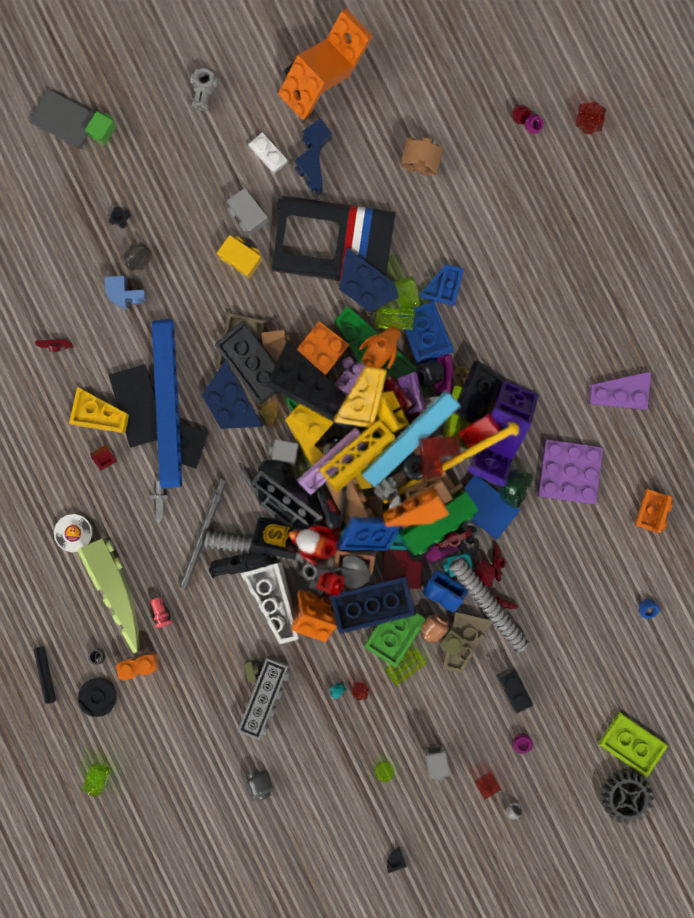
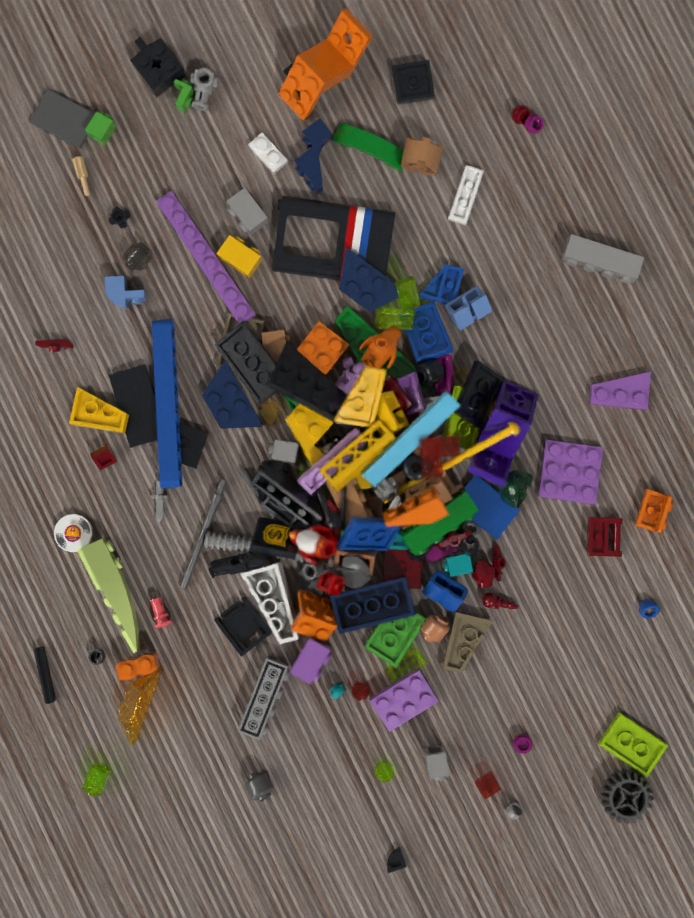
(81, 173): none -> tan axle
(97, 697): black tile -> none
(136, 705): none -> clear yellow wedge
(156, 56): none -> black hinge
(185, 98): none -> bright green bracket
(205, 258): none -> medium lavender plate
(240, 623): none -> black container
(251, 670): olive plate -> none
(310, 660): none -> medium lavender brick
(369, 144): none -> green slope
(403, 700): none -> medium lavender plate
(413, 82): none -> black plate
(452, 642): olive plate -> none
(465, 194): none -> white tile
(468, 307): none -> medium blue piece
(479, 430): red tile -> none
(489, 605): light grey piece -> none
(514, 690): black brick -> none
(590, 117): clear red brick -> none
(598, 537): none -> dark red plate
(602, 258): none -> light grey brick

